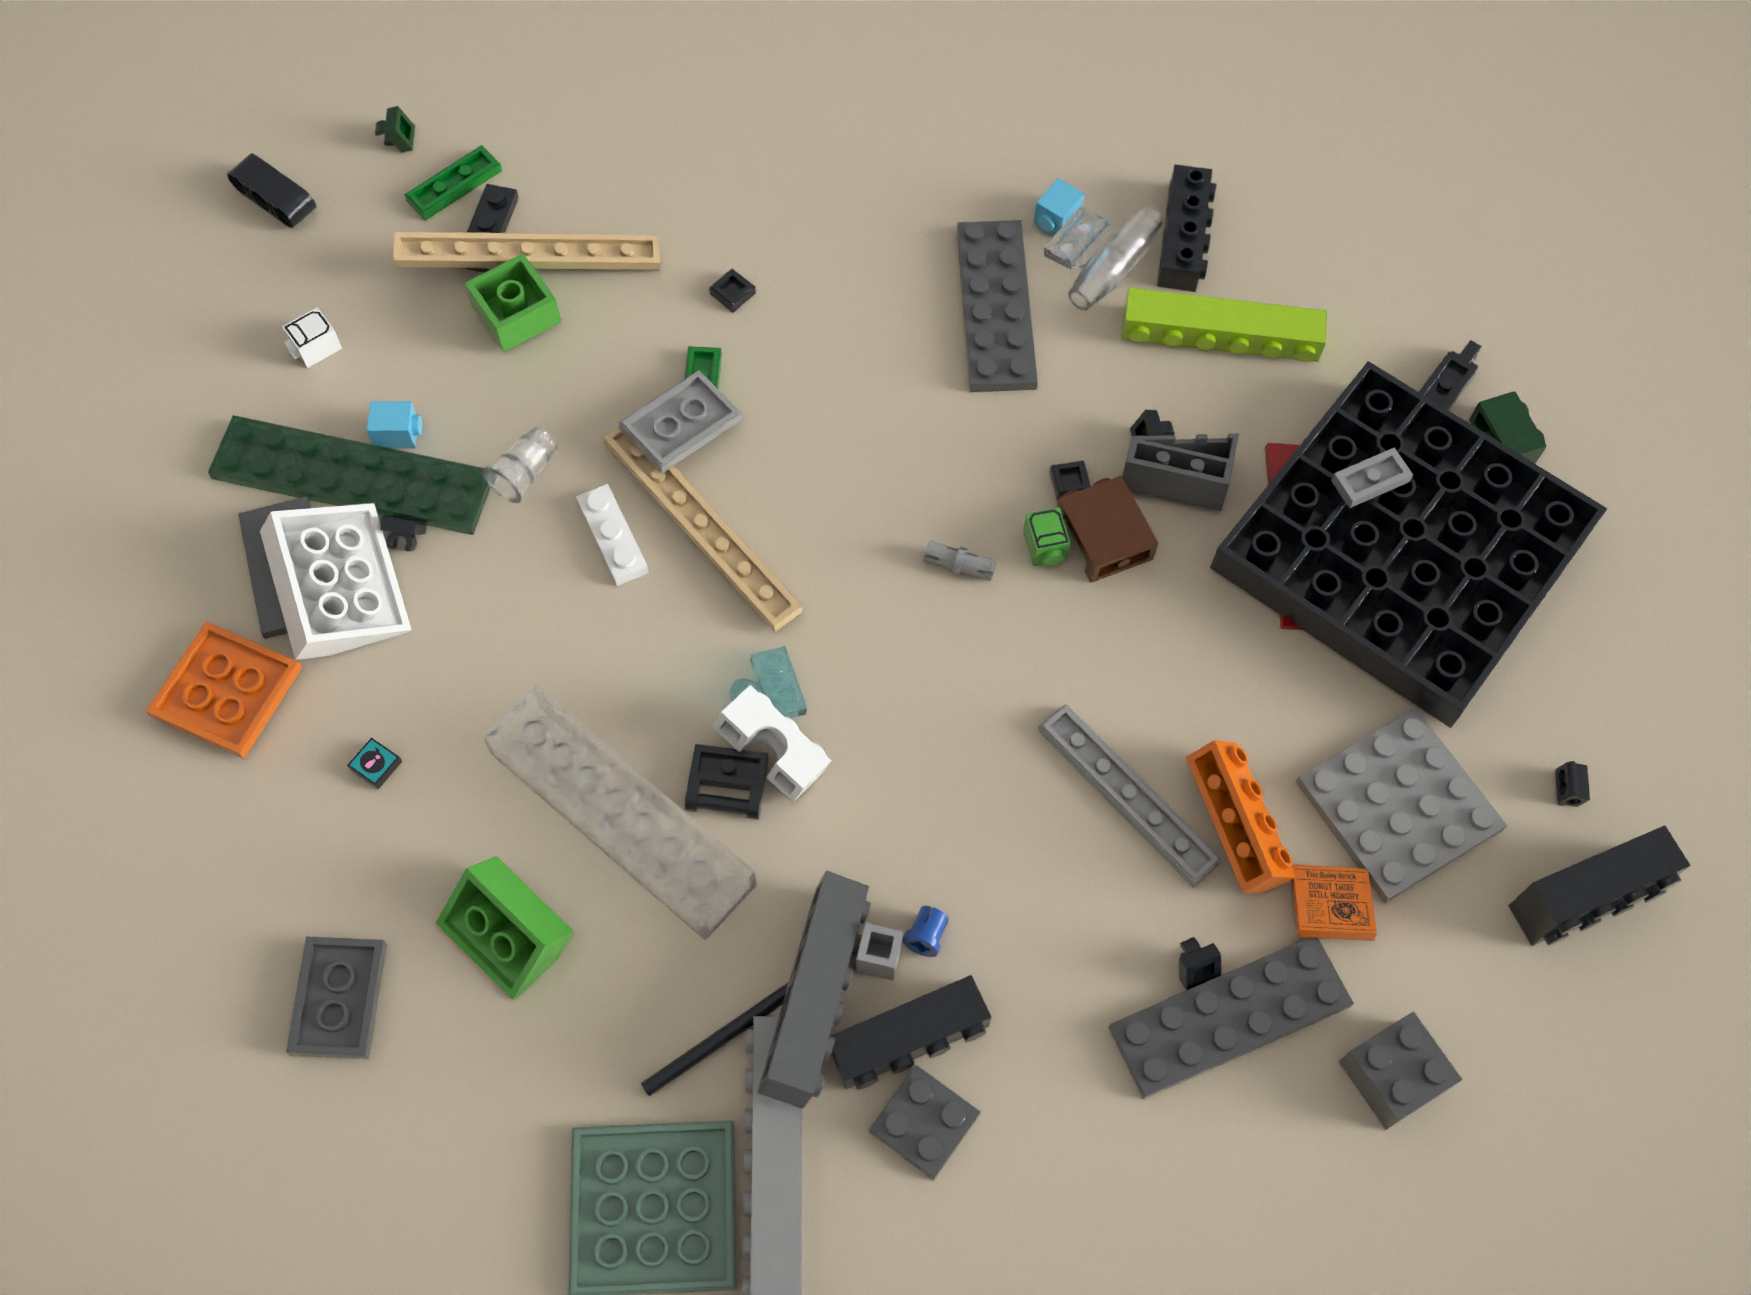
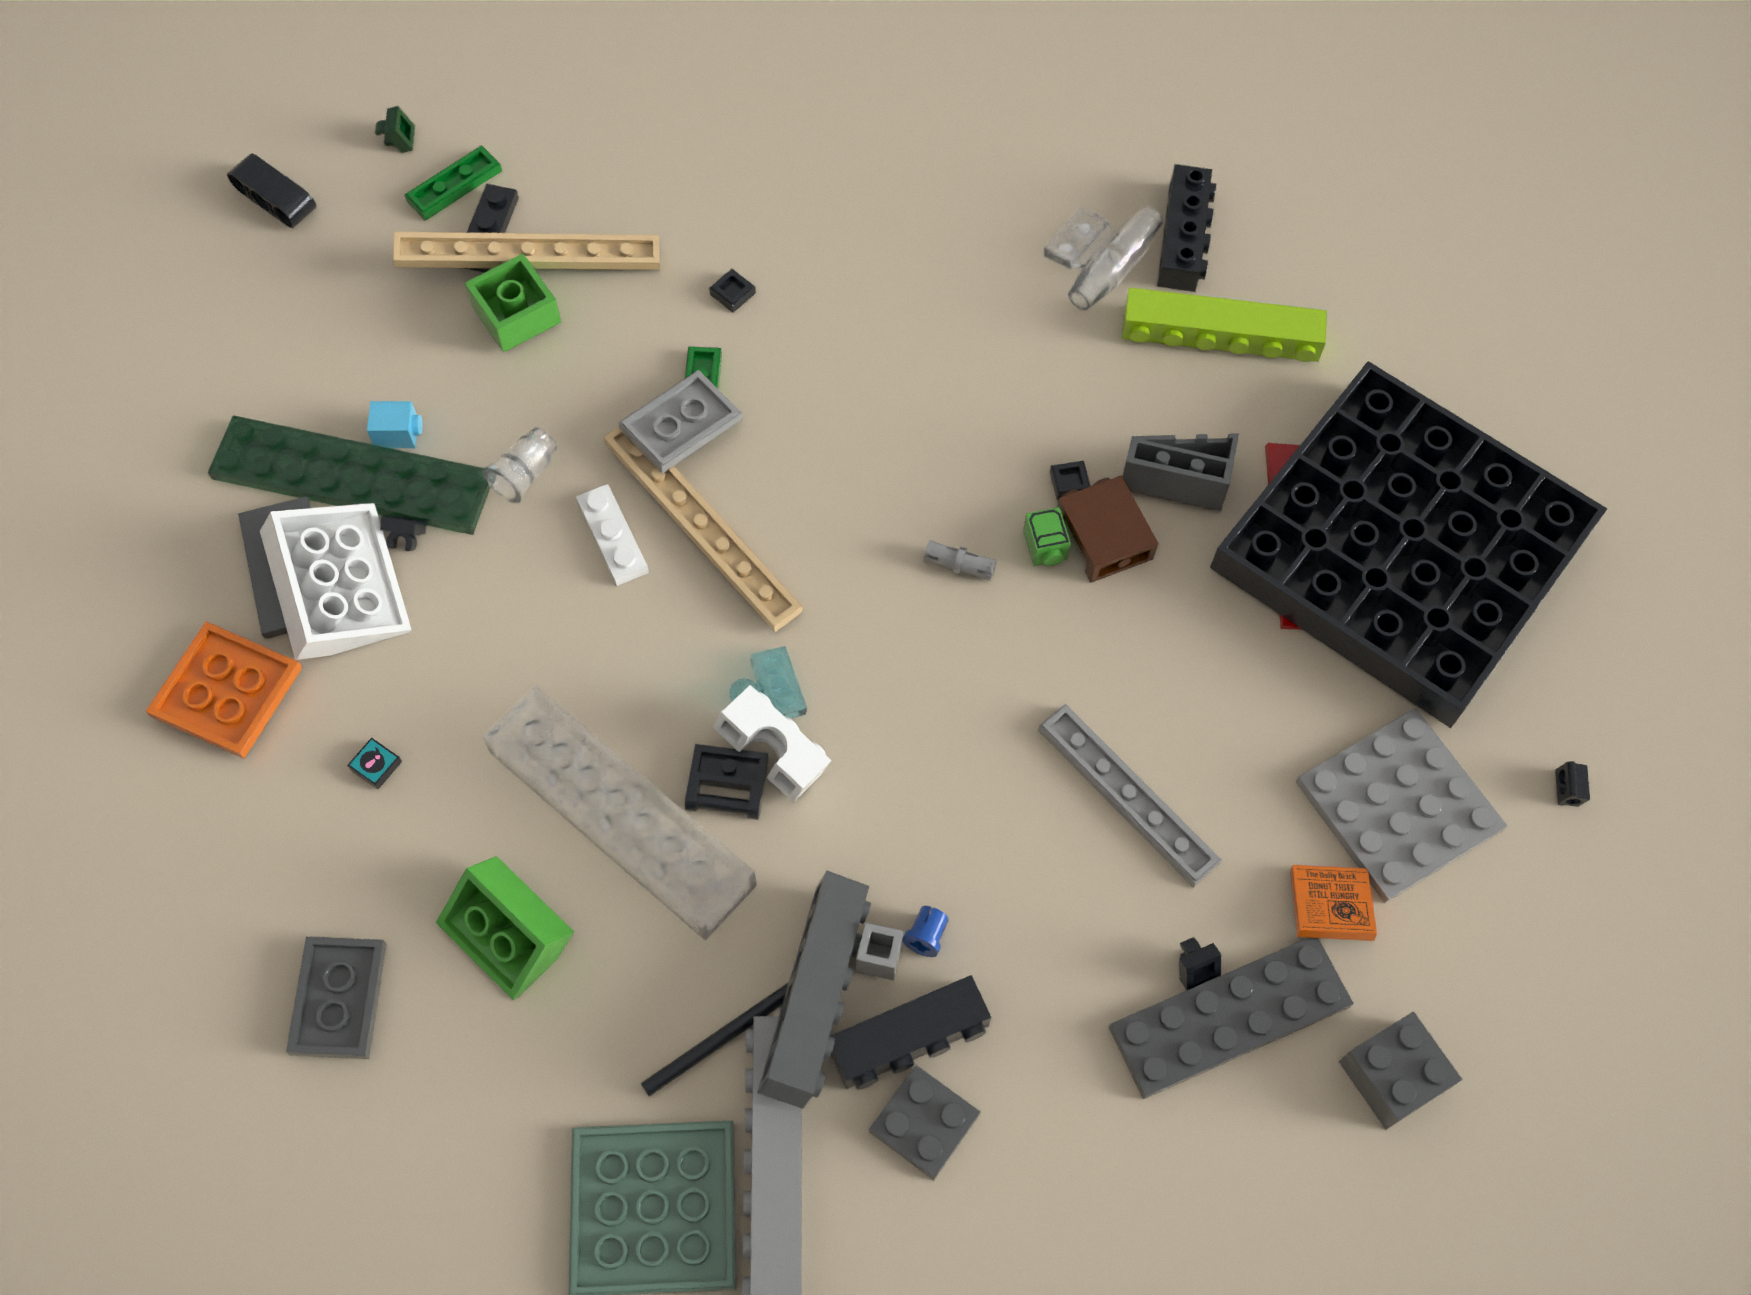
(311, 338): white brick -> none
(996, 306): dark grey plate -> none
(1057, 206): medium azure brick -> none
(1150, 425): black tile -> none
(1241, 817): orange brick -> none
(1371, 477): light grey plate -> none
(1452, 376): black hinge -> none
(1510, 423): dark green brick -> none
(1599, 887): black brick -> none

